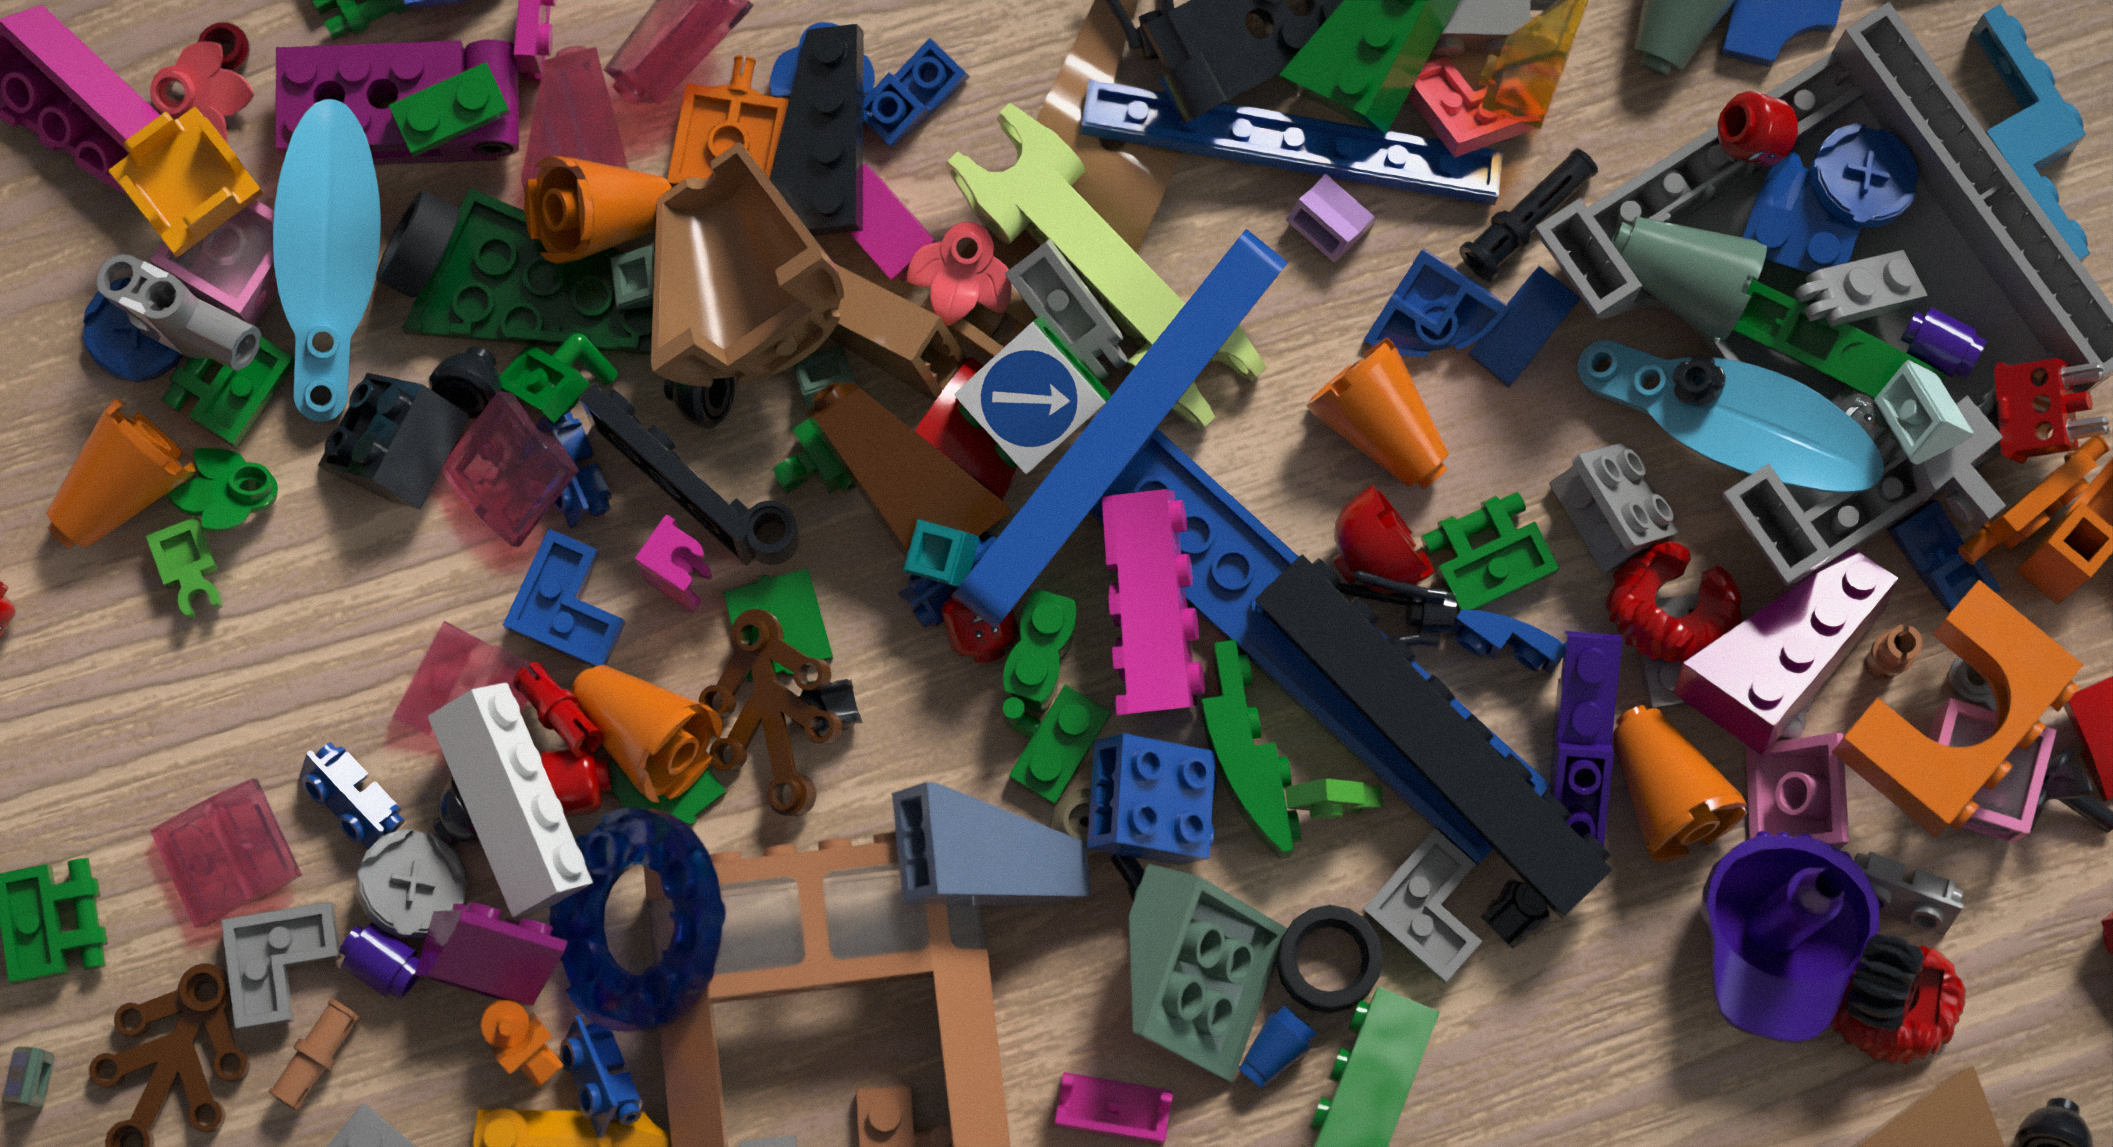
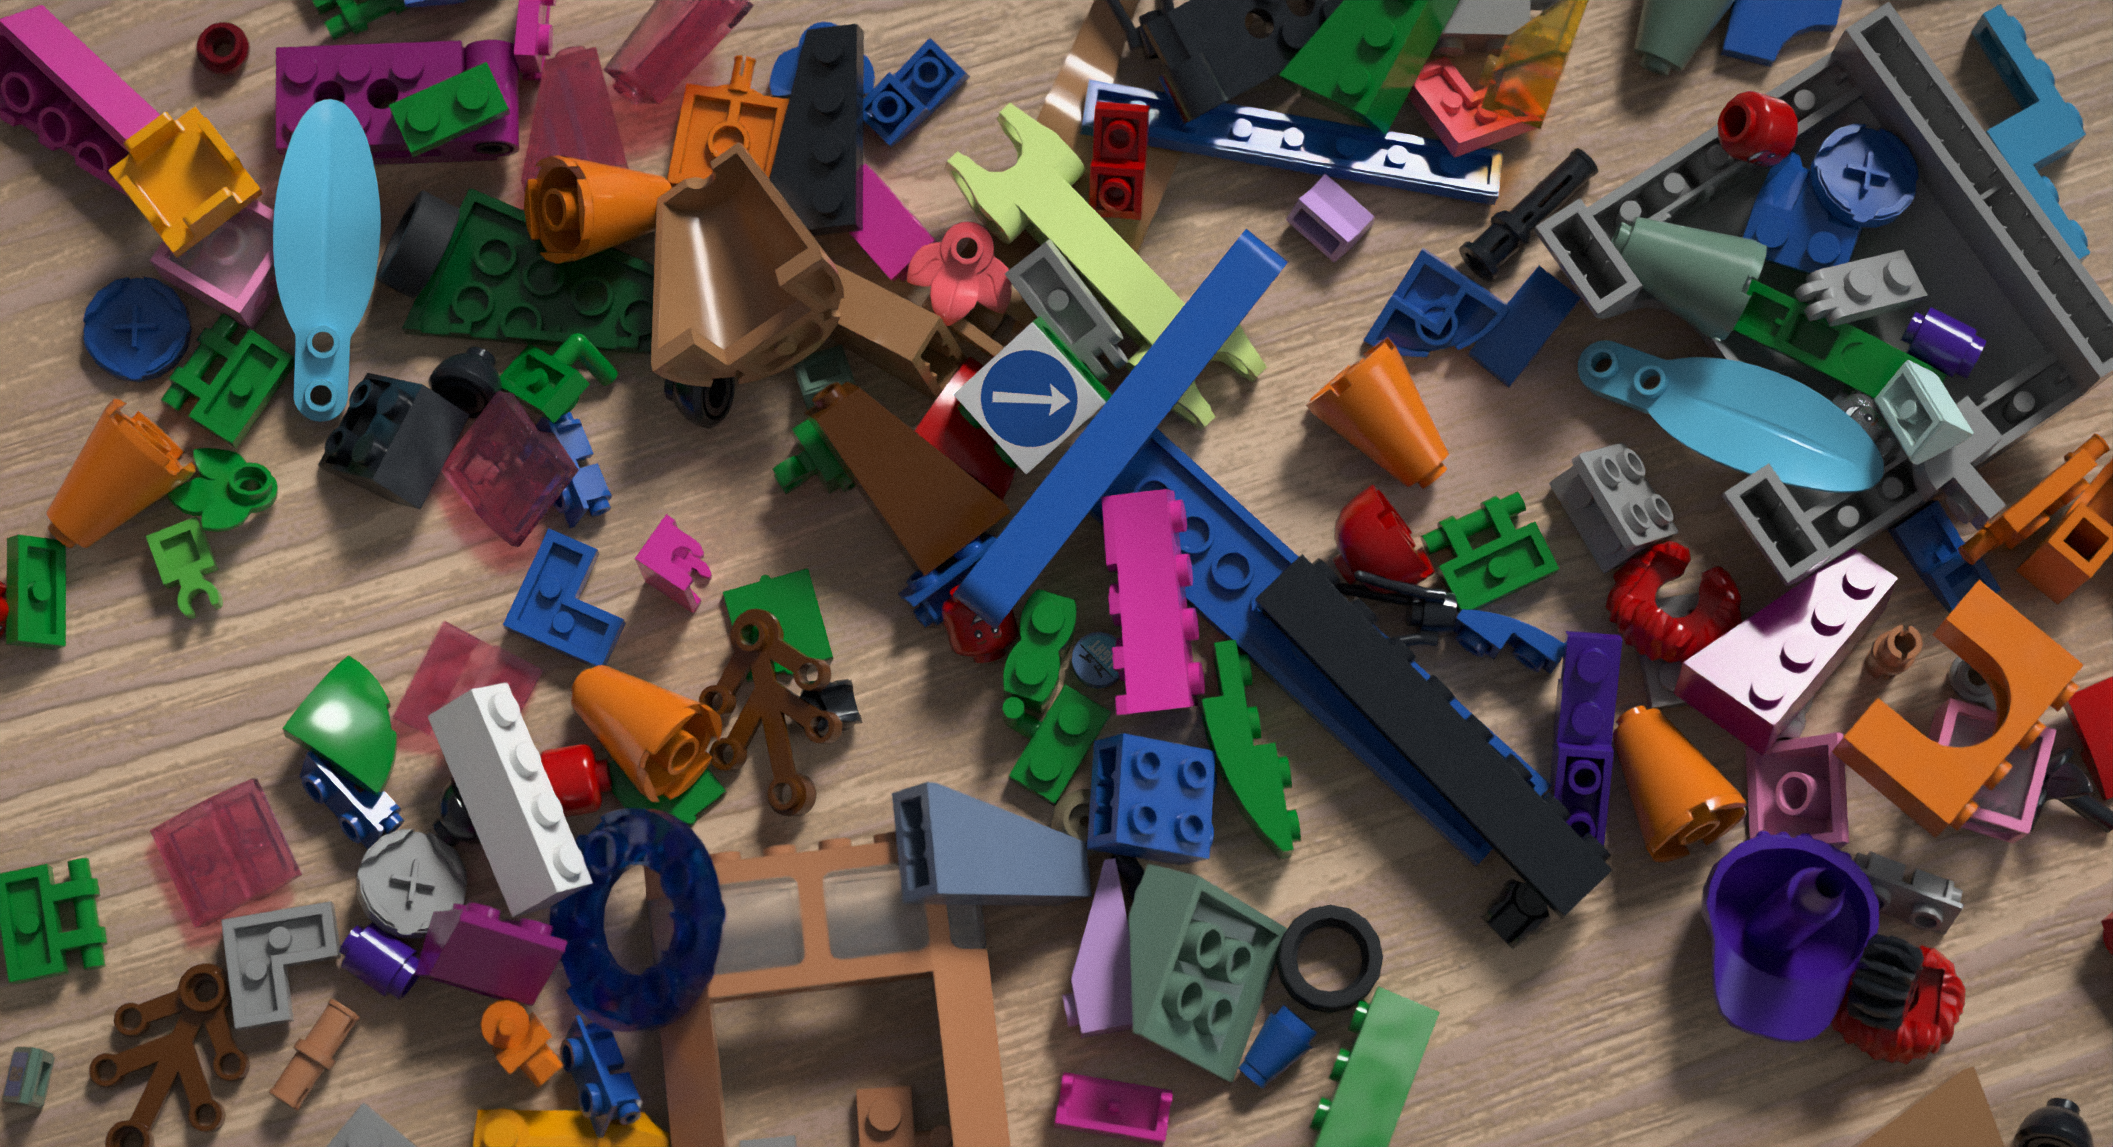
(36, 592): none -> green plate
(175, 317): light grey connector -> none
(206, 85): coral plate -> none
(348, 726): none -> green brick
(558, 709): red pin -> none
(634, 278): sand green slope -> none
(654, 455): black hinge -> none
(941, 553): teal slope -> none
(1094, 660): none -> tile
(1102, 969): none -> lavender slope
(1119, 159): none -> red slope
(1331, 797): bright green plate -> none
(1412, 911): light grey plate -> none
(1708, 390): black plate -> none
(2024, 401): red piece -> none

